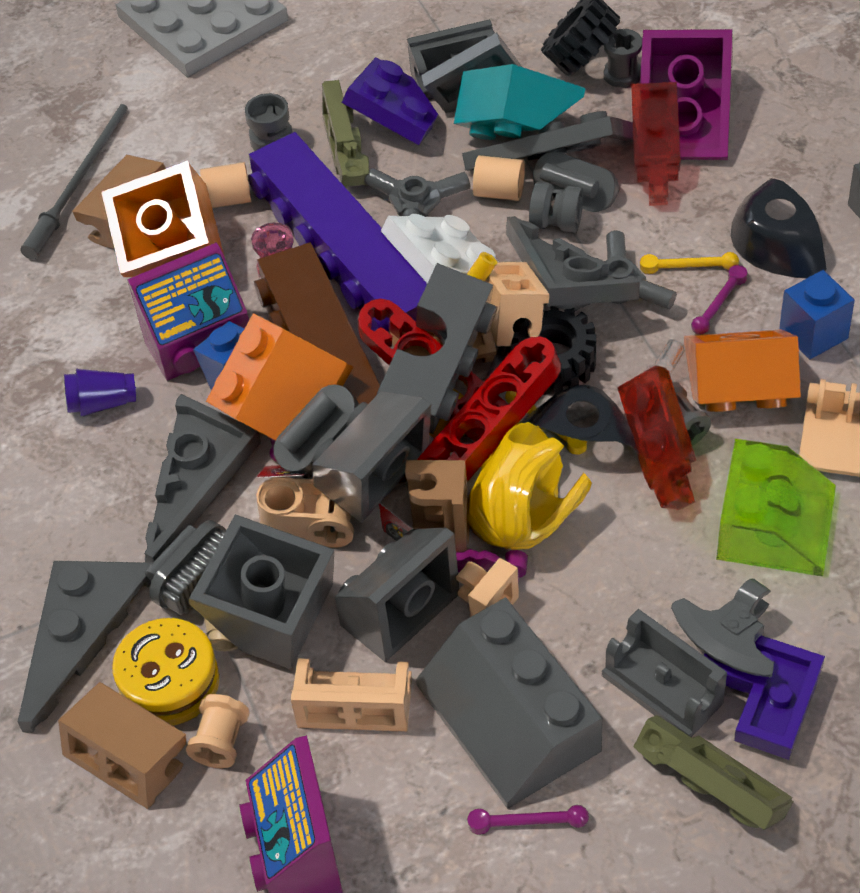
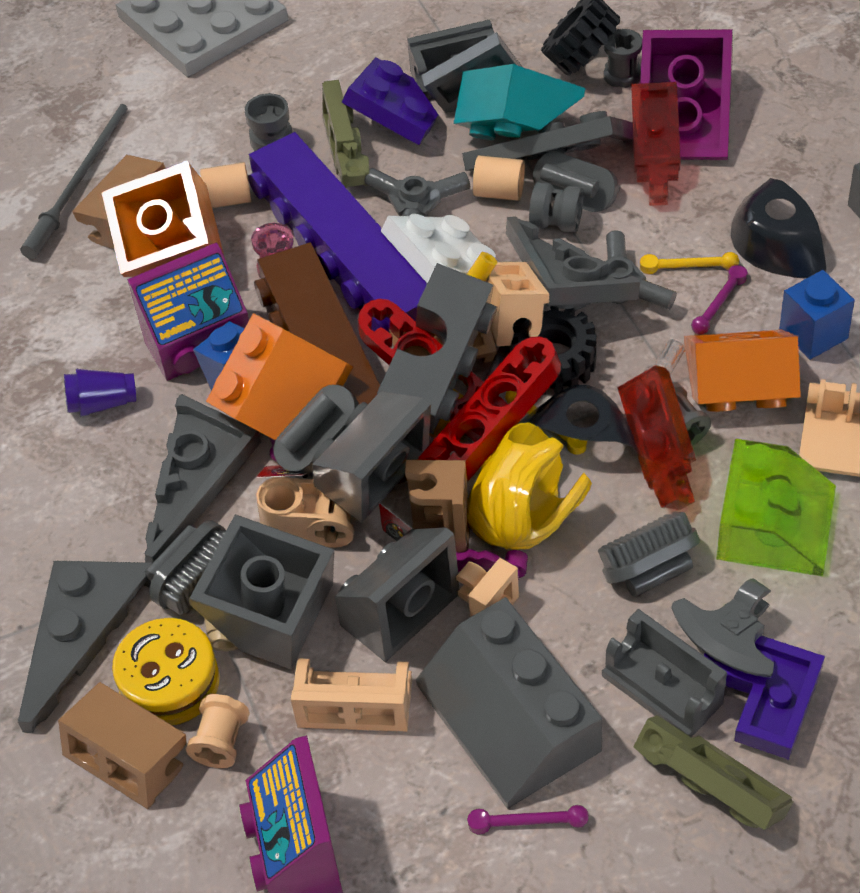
(650, 553): none -> dark grey piece

